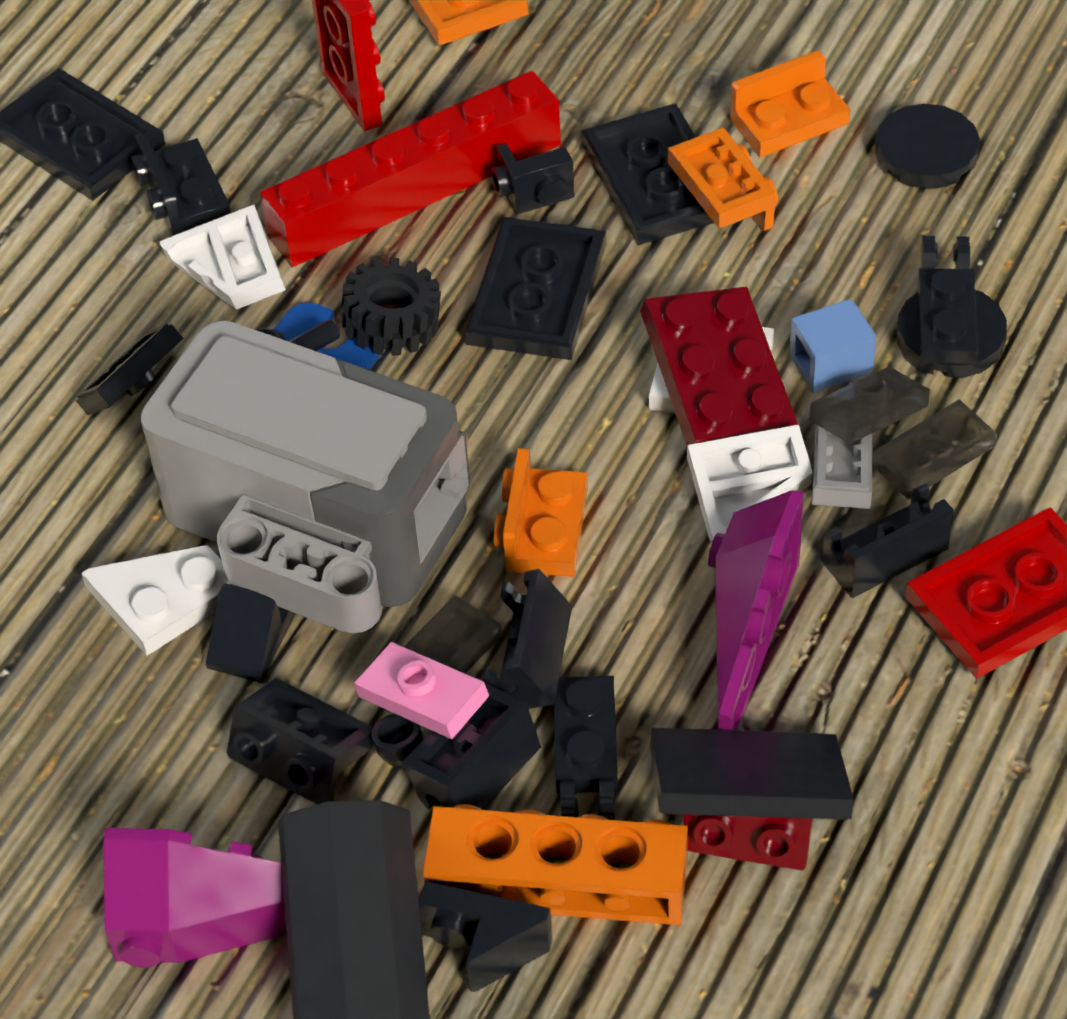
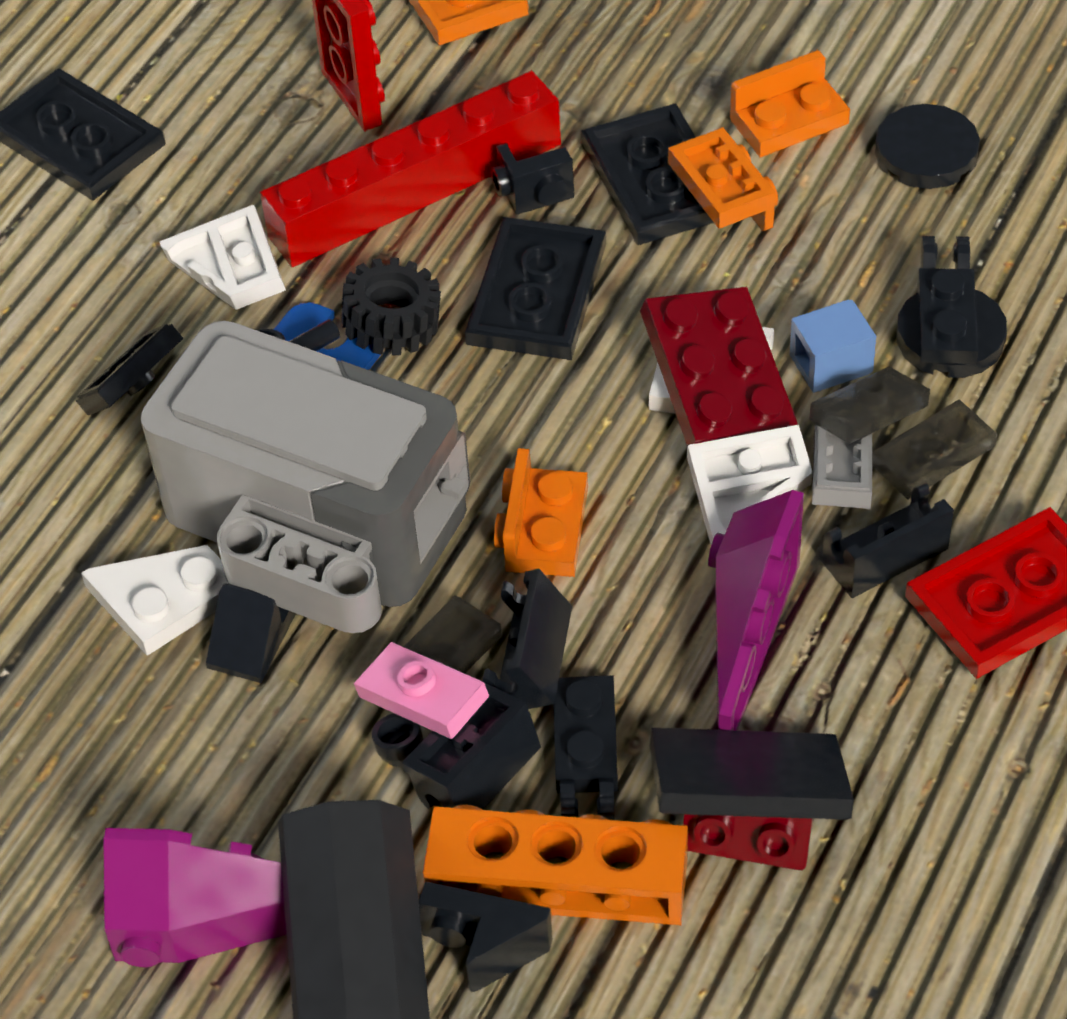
(180, 183): black bracket -> none
(296, 740): black bracket -> none

